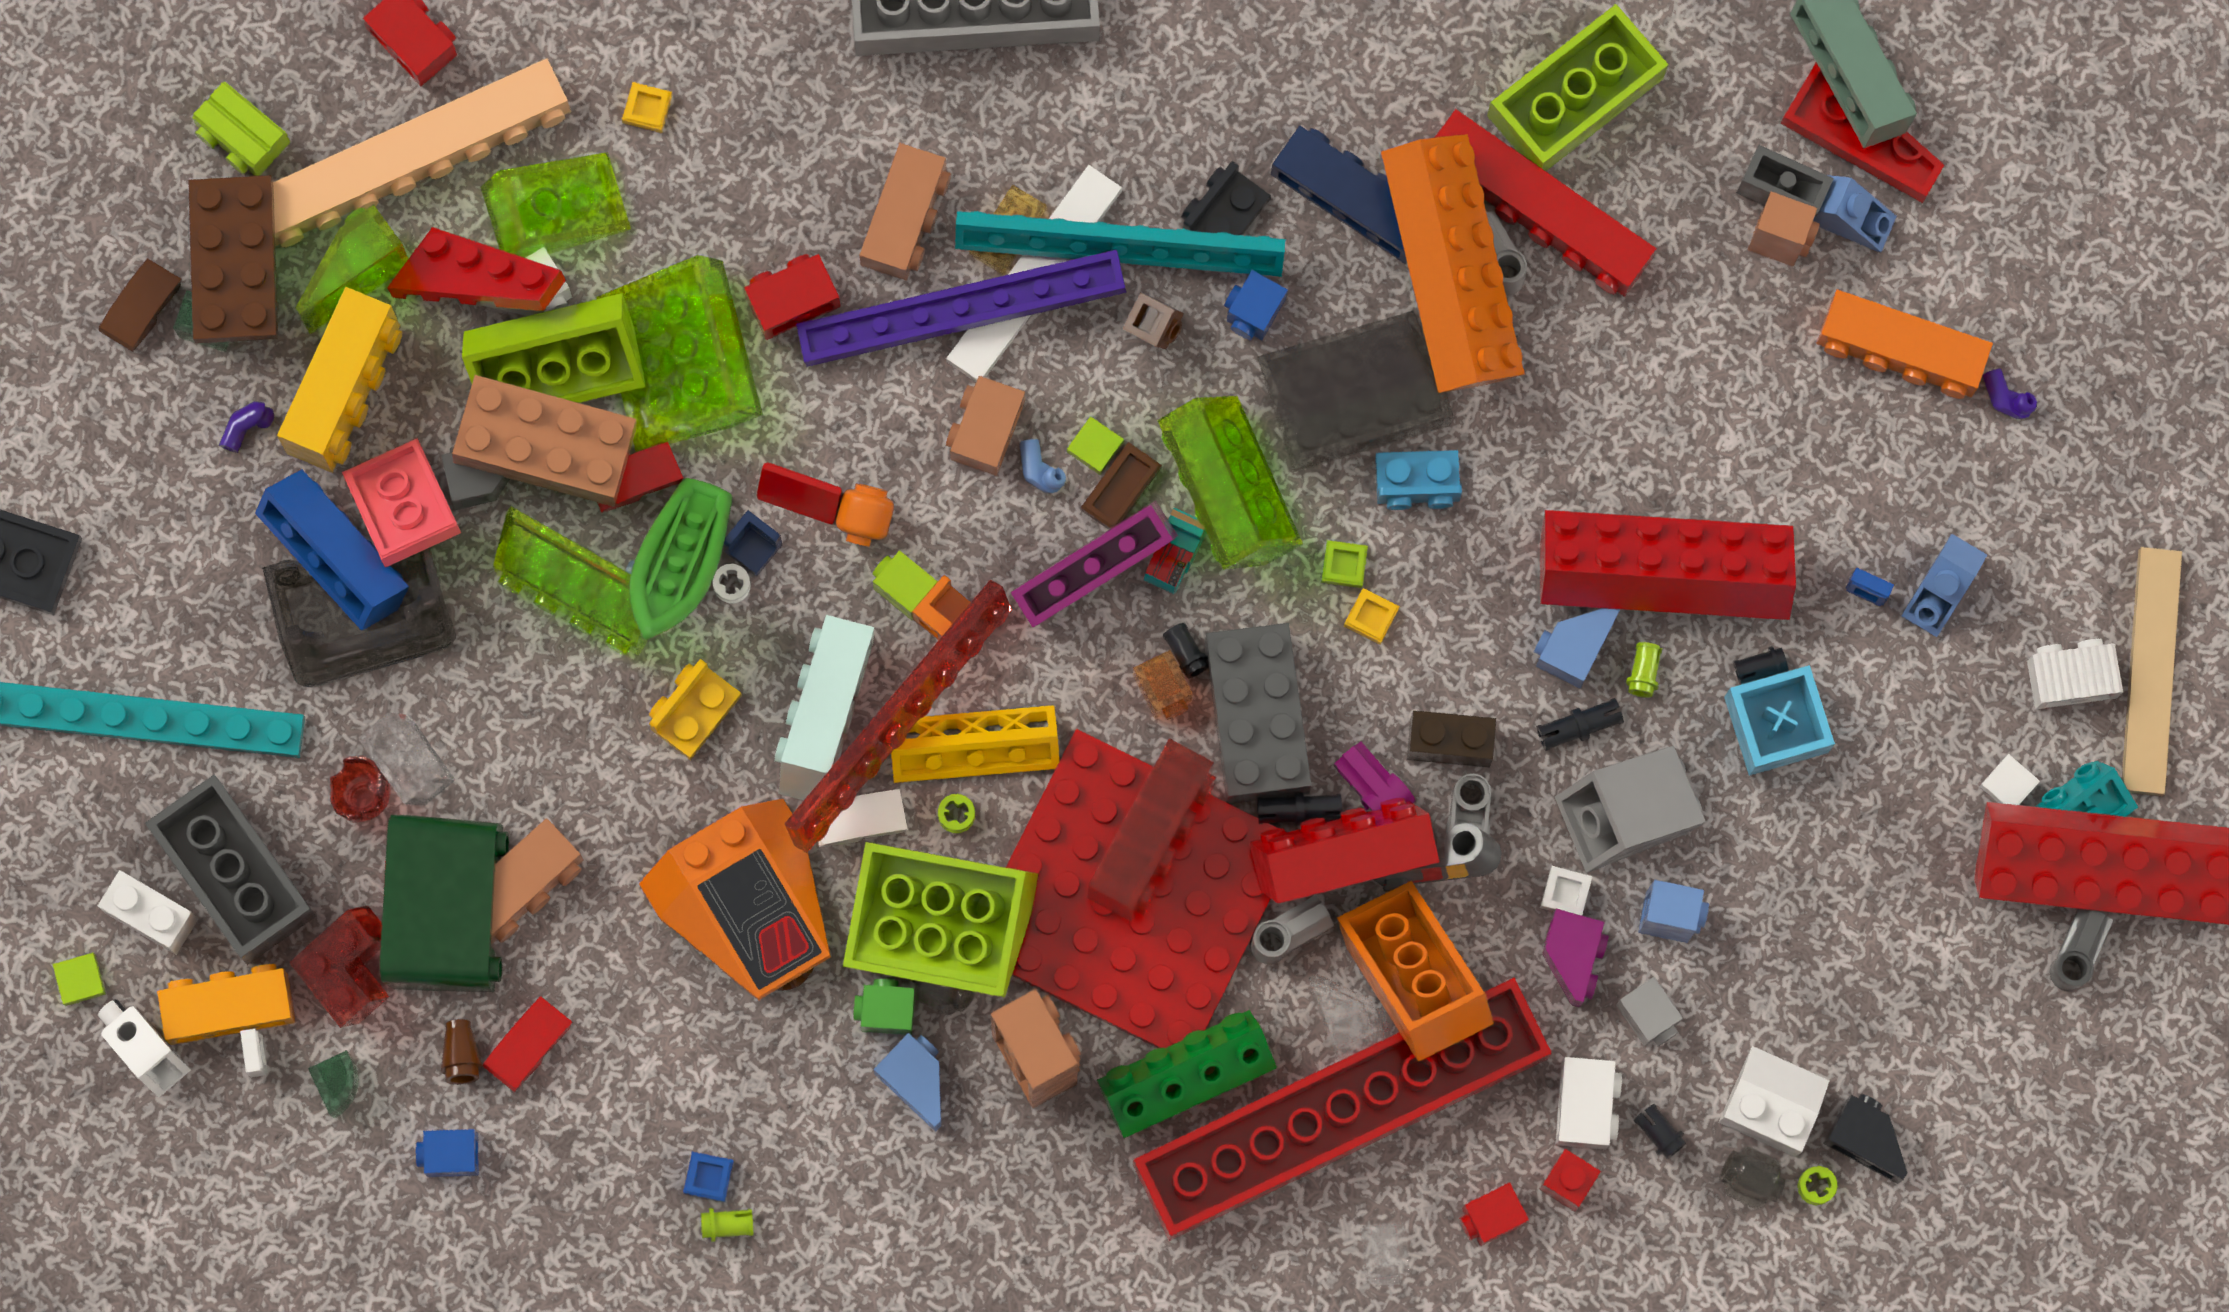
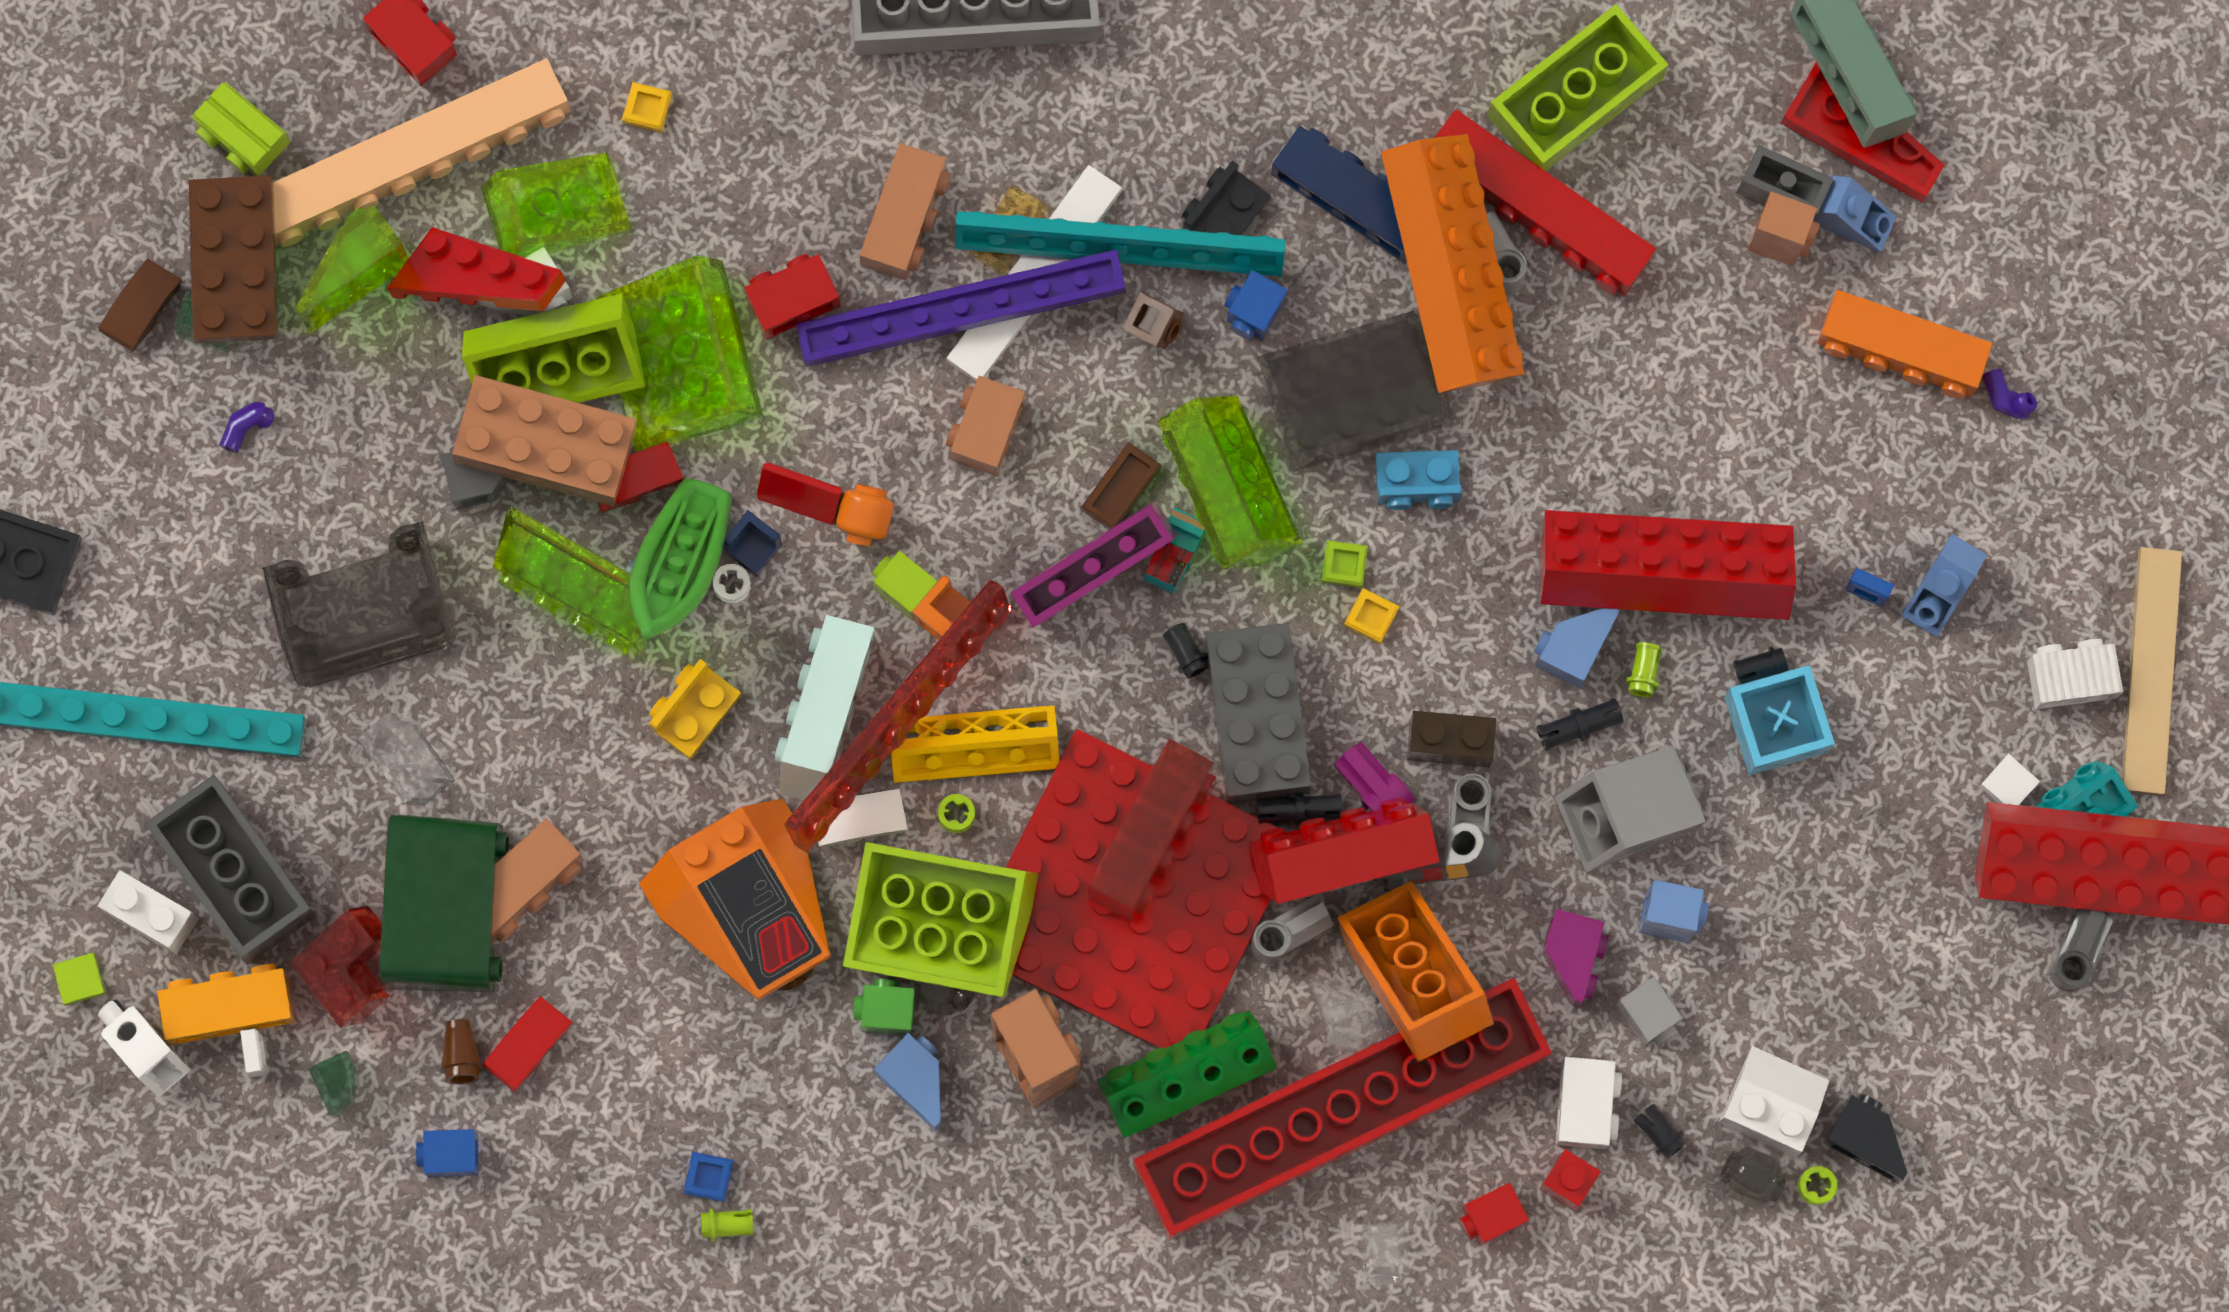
(331, 549): blue brick -> none
(340, 380): yellow brick -> none
(359, 790): clear red hair -> none
(401, 502): coral tile -> none
(1038, 472): medium blue arm -> none
(1095, 445): lime tile -> none
(1163, 686): clear orange brick -> none
(1566, 891): white plate -> none

